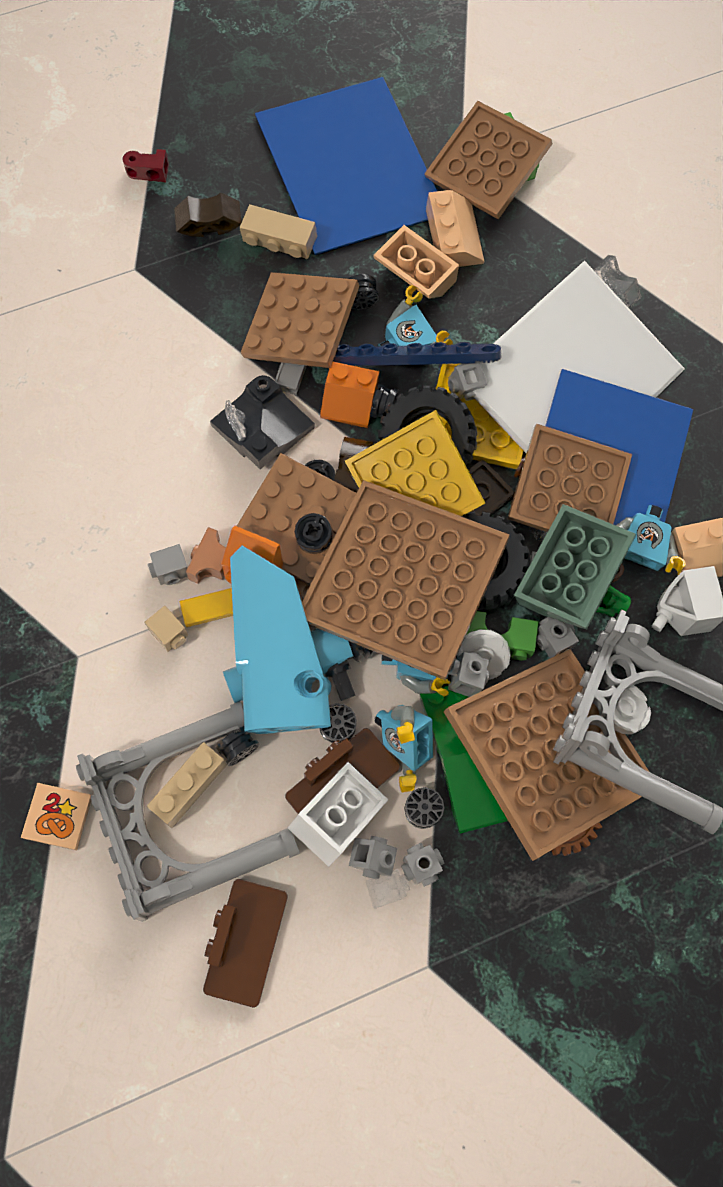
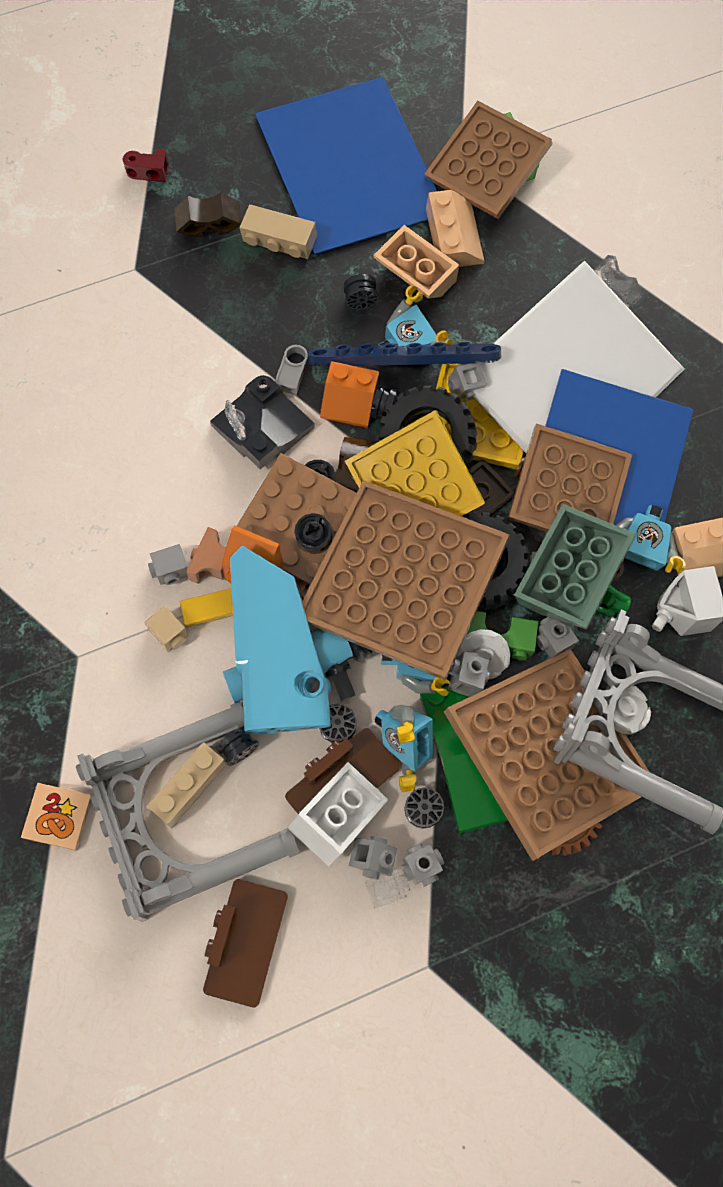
(300, 319): medium nougat plate -> none

